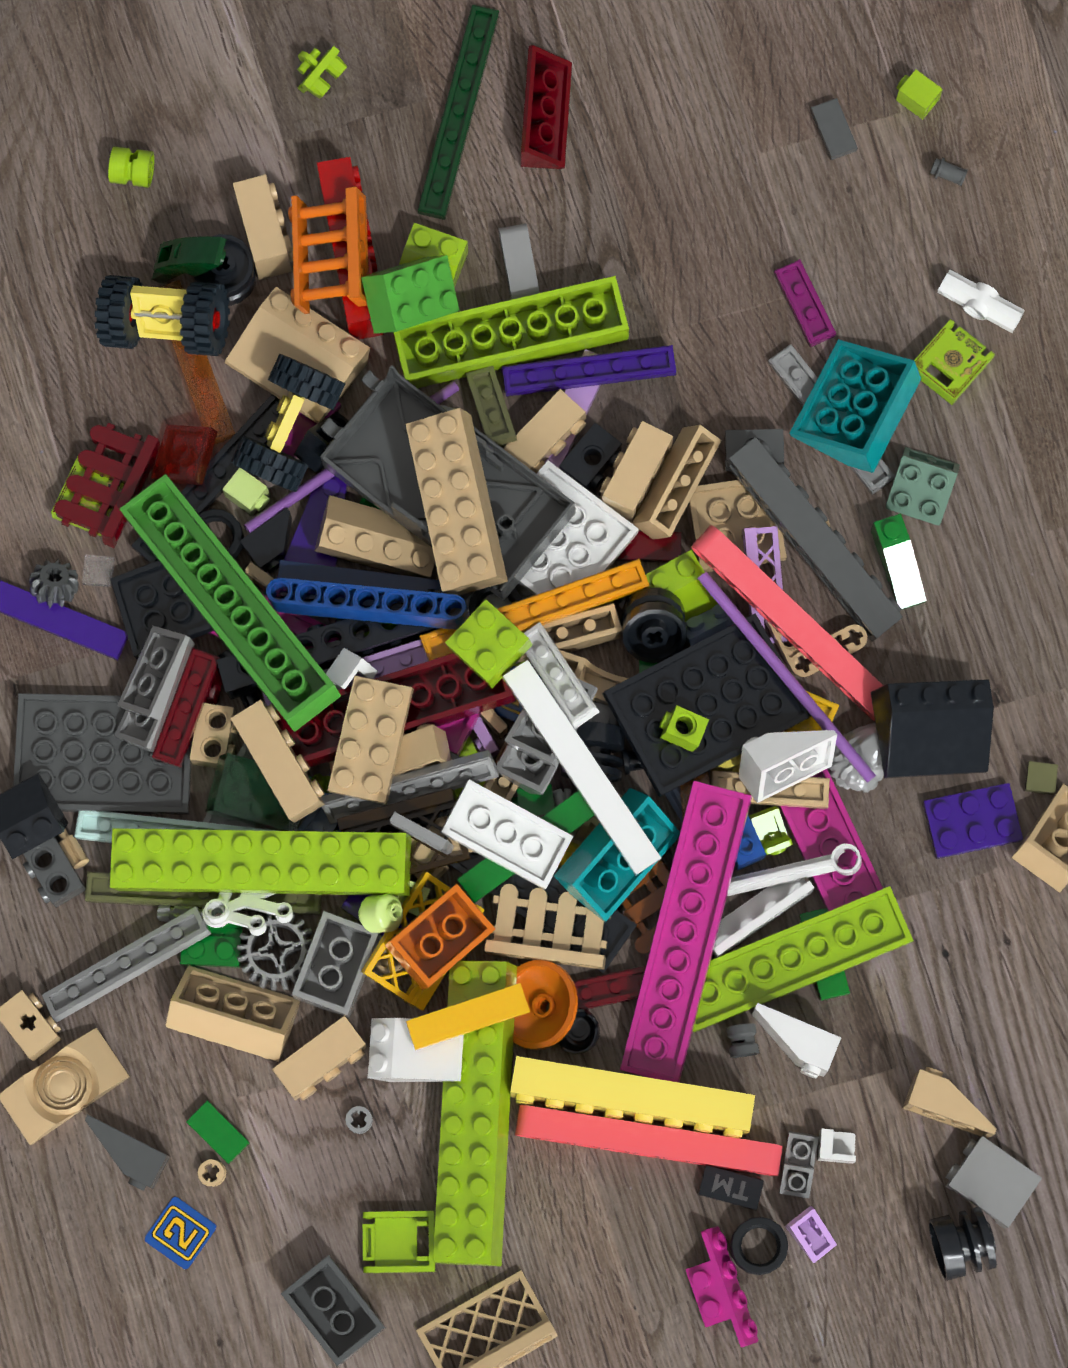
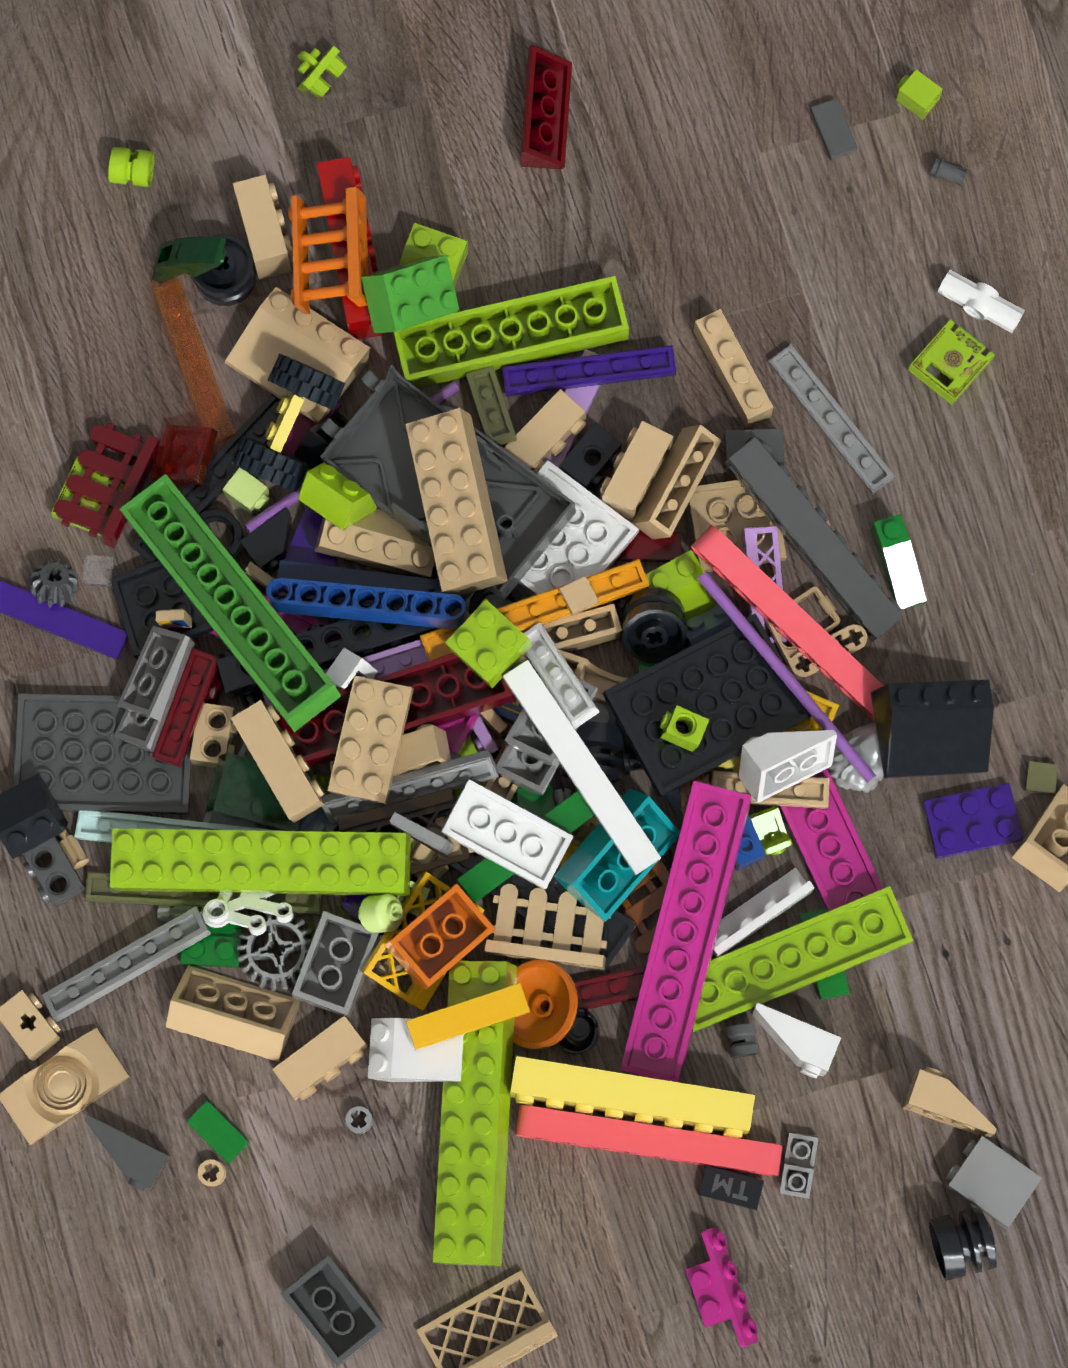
(135, 311): black plate -> none
(173, 619): none -> tan tile
(180, 1233): sticker -> none
(335, 496): none -> lime slope
(394, 1241): lime container -> none
(458, 112): dark green tile -> none
(518, 261): light grey beam -> none
(578, 595): none -> tan tile
(733, 369): none -> tan brick
(781, 1240): black tyre -> none
(794, 871): white piece -> none
(805, 303): magenta tile -> none
(811, 1234): lavender slope -> none
(825, 604): none -> tan piece
(836, 1146): white panel -> none
(857, 404): teal slope -> none
(922, 486): sand green bracket -> none

